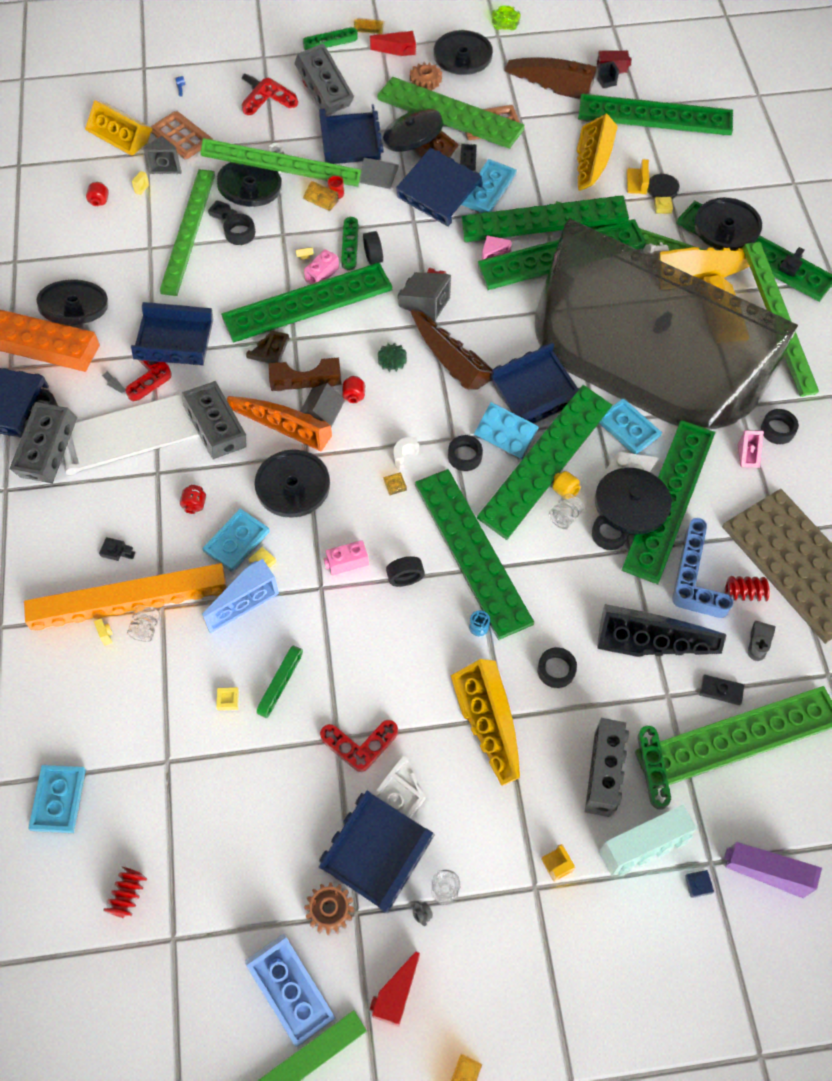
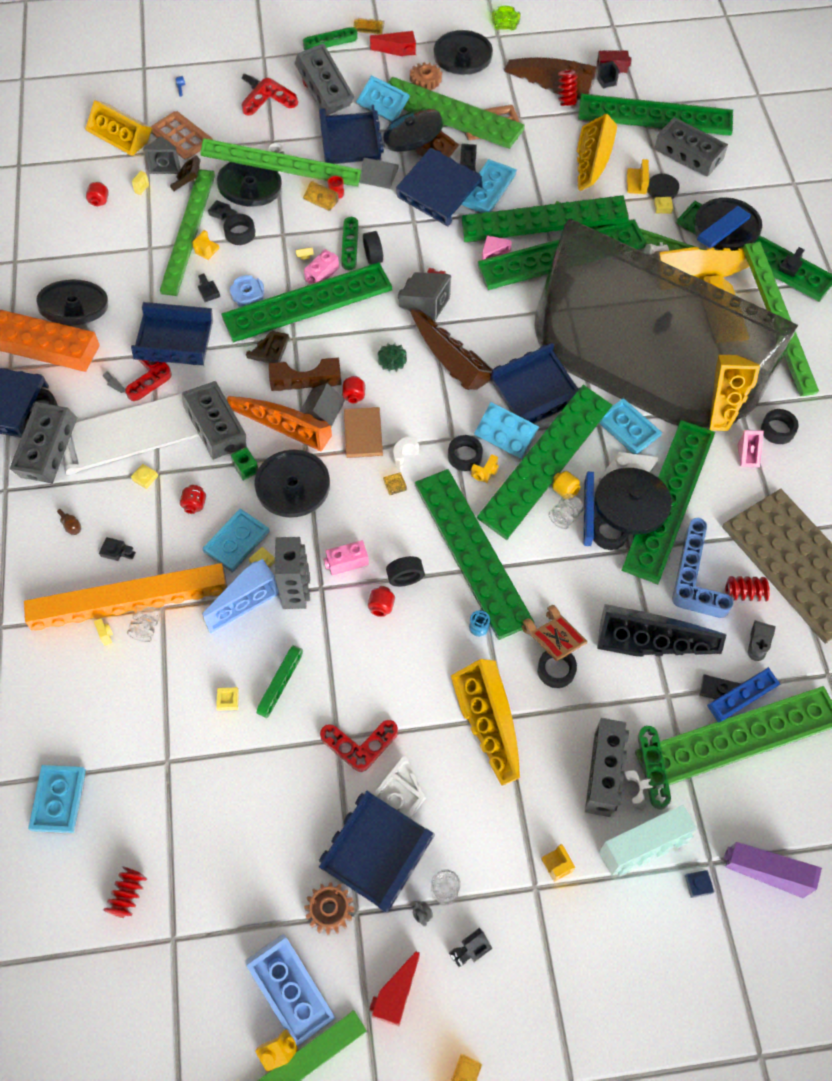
(69, 523): none -> reddish brown piece
(144, 476): none -> light yellow plate
(187, 174): none -> dark brown wing
(203, 246): none -> yellow panel
(207, 289): none -> black plate
(243, 298): none -> light blue plate
(246, 469): none -> green brick
(277, 1051): none -> yellow bracket
(292, 572): none -> dark grey brick
(363, 432): none -> medium nougat tile
(381, 601): none -> red head
(385, 97): none -> medium azure plate
(474, 947): none -> black plate
(484, 474): none -> yellow bracket
(556, 636): none -> medium nougat flag
(568, 88): none -> red piece
(588, 509): none -> blue tile
(642, 798): none -> white piece
(690, 146): none -> dark grey brick
(723, 227): none -> blue tile
(732, 384): none -> yellow wedge
(743, 695): none -> blue tile

